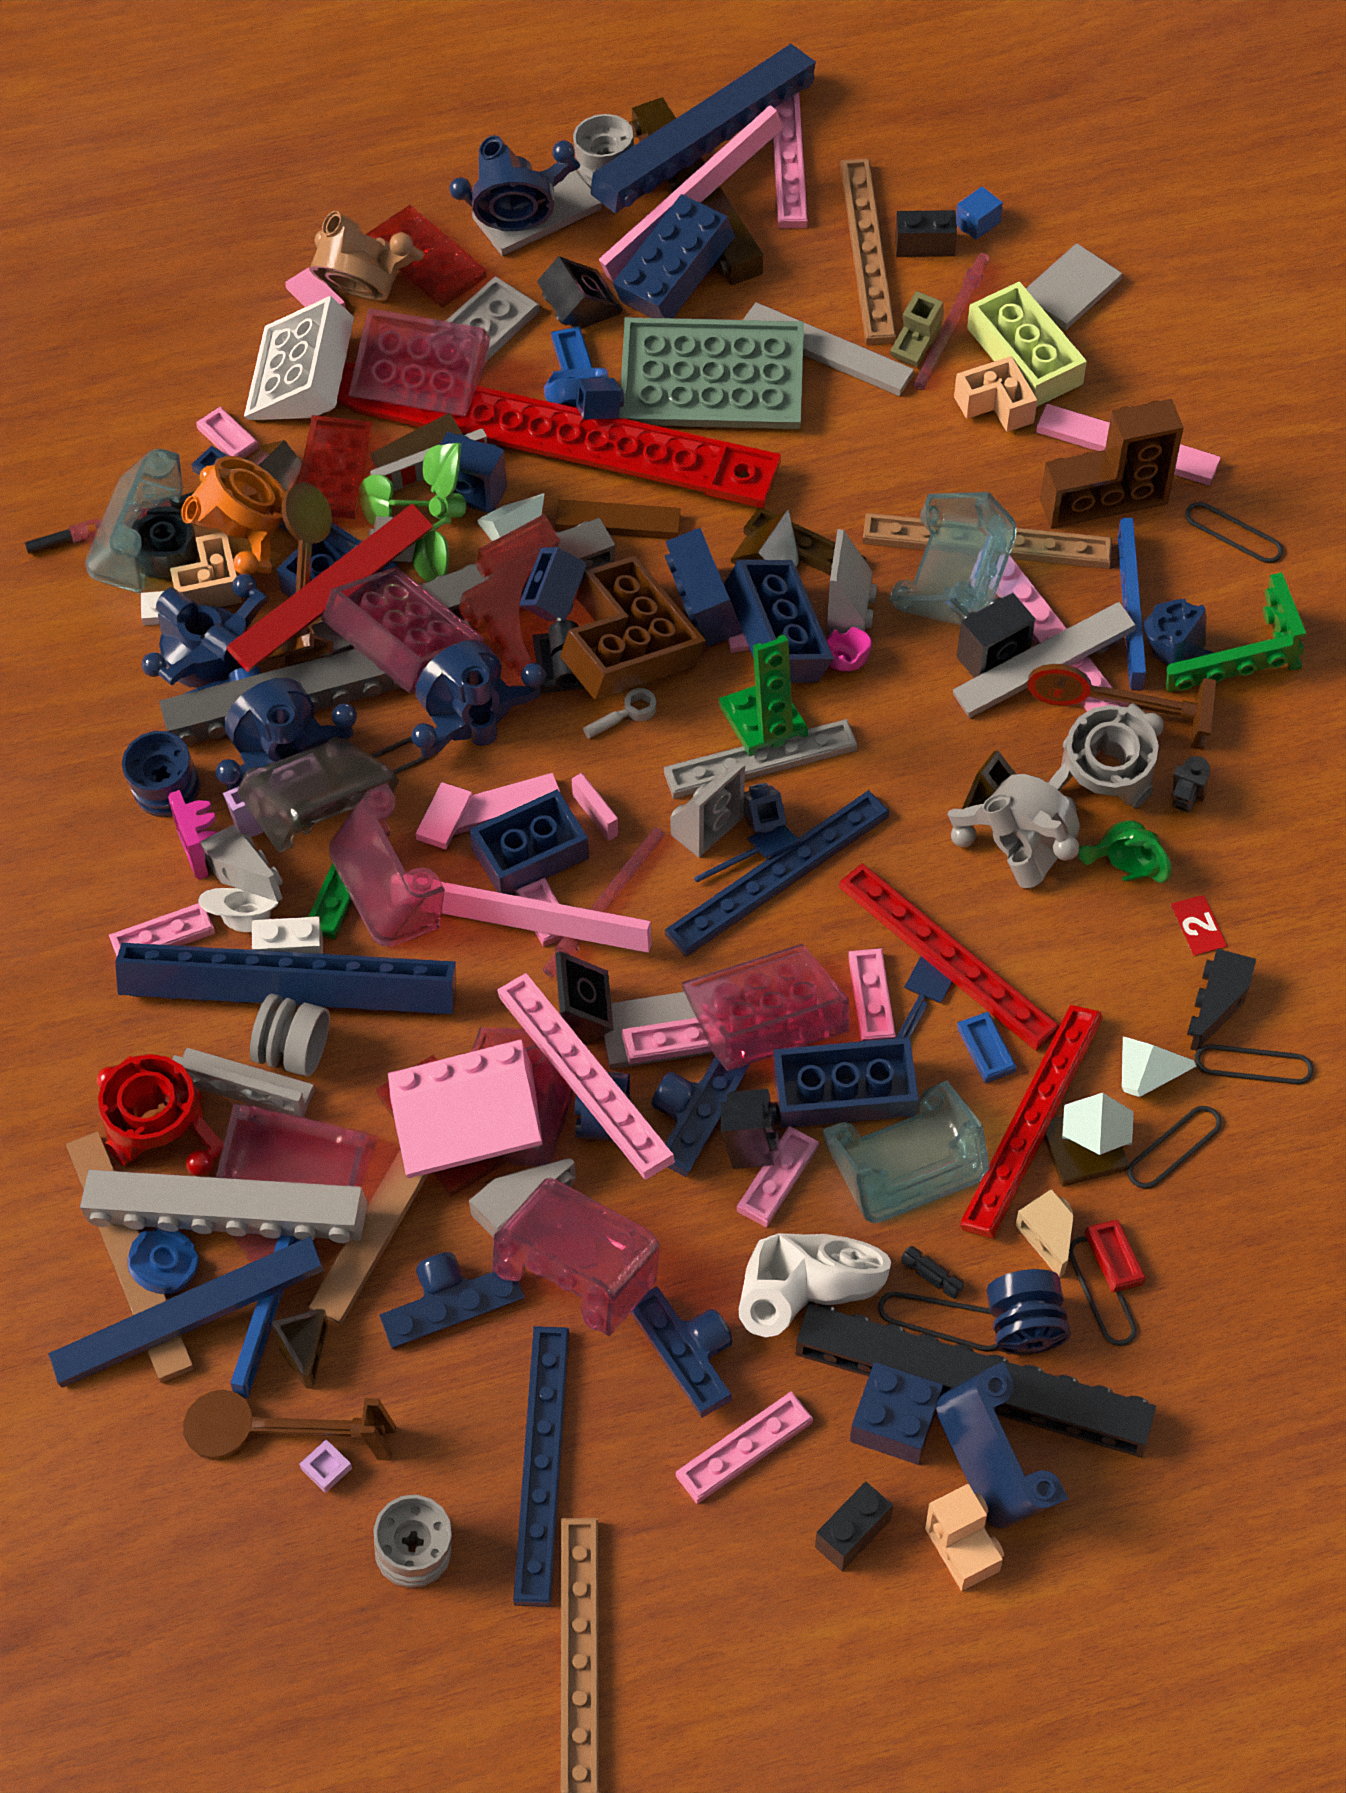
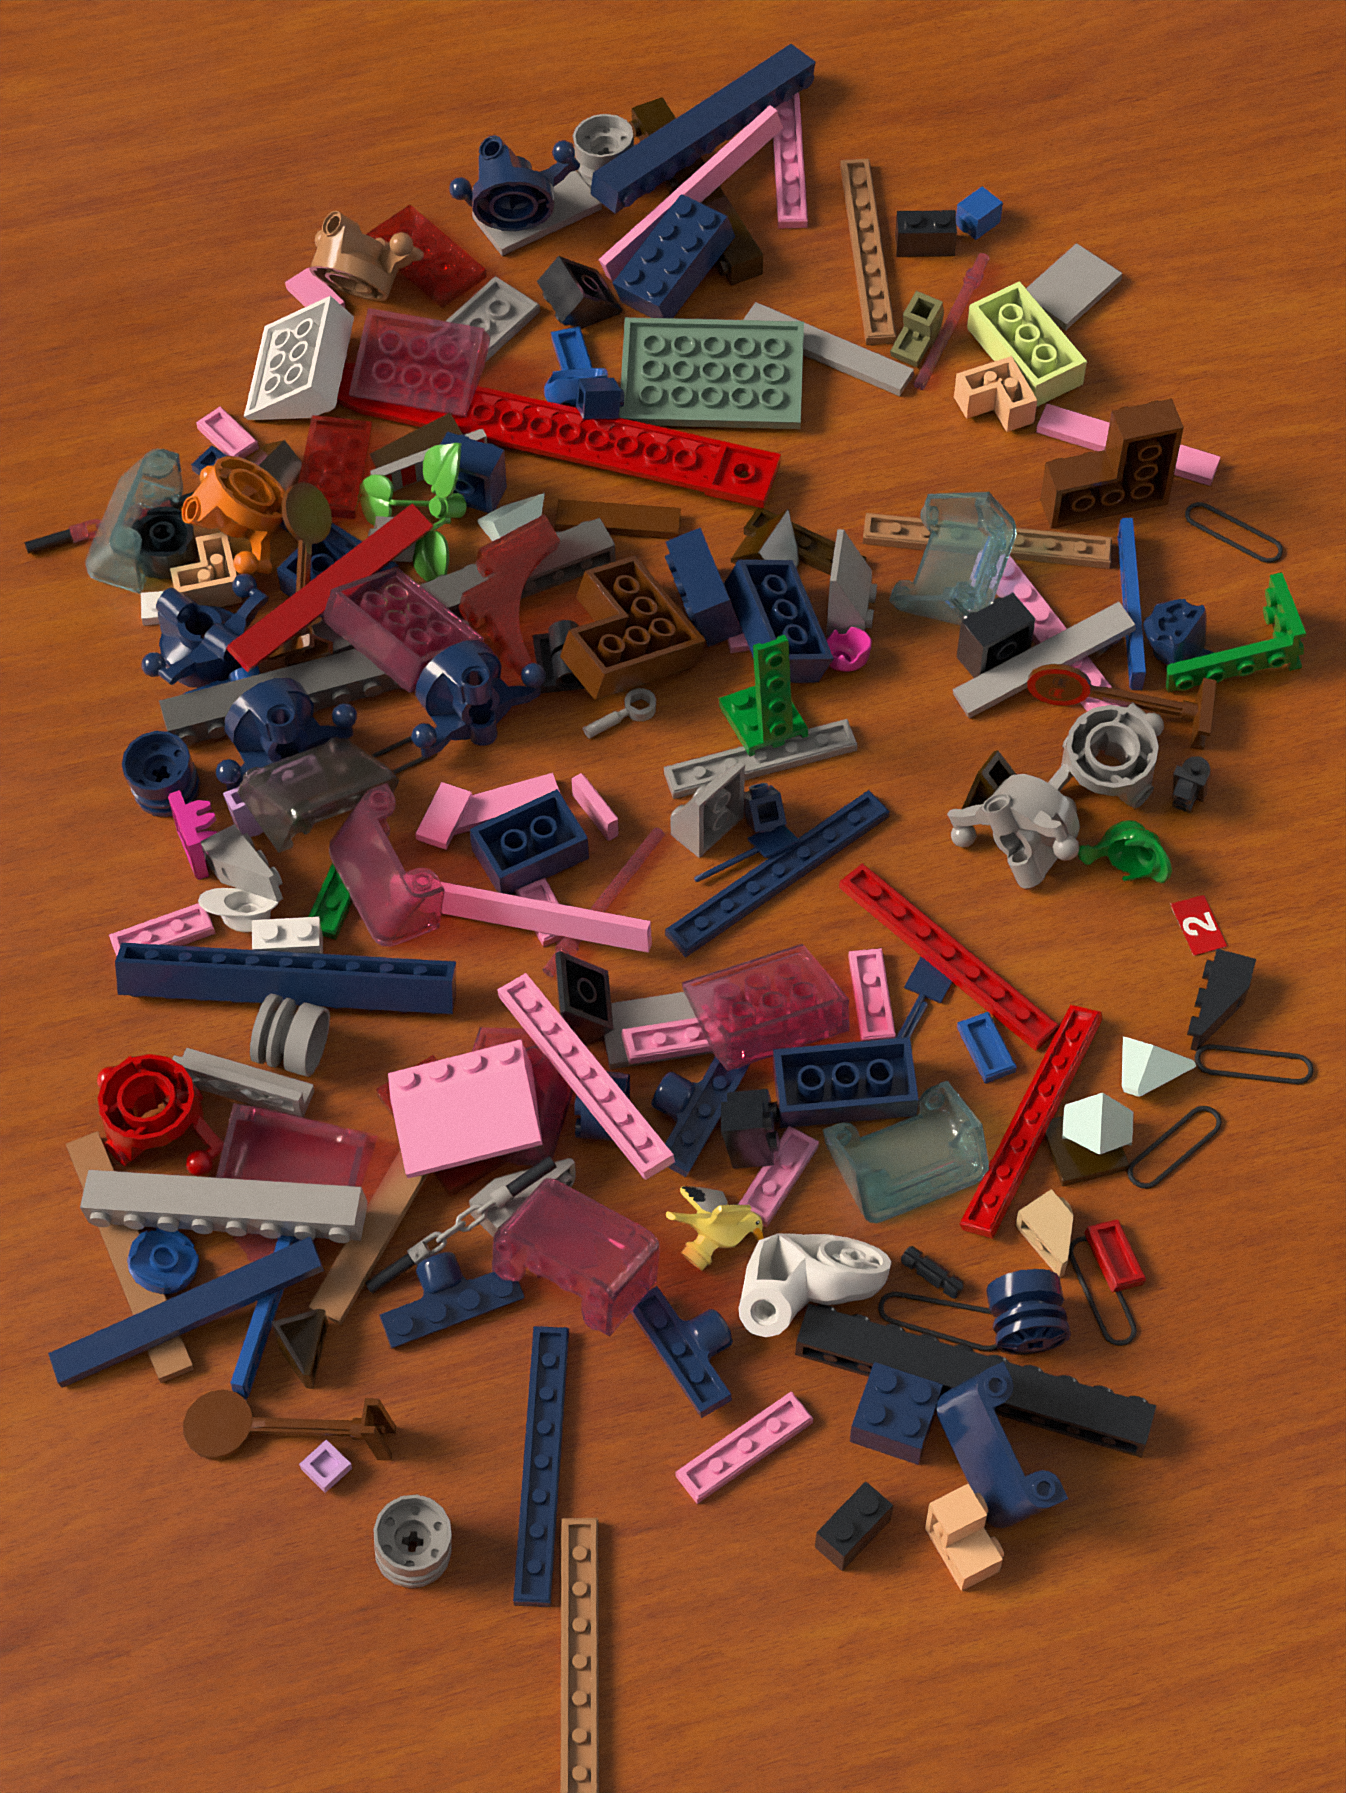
(421, 1251): none -> piece
(553, 584): dark blue brick -> none
(716, 1224): none -> light yellow animal

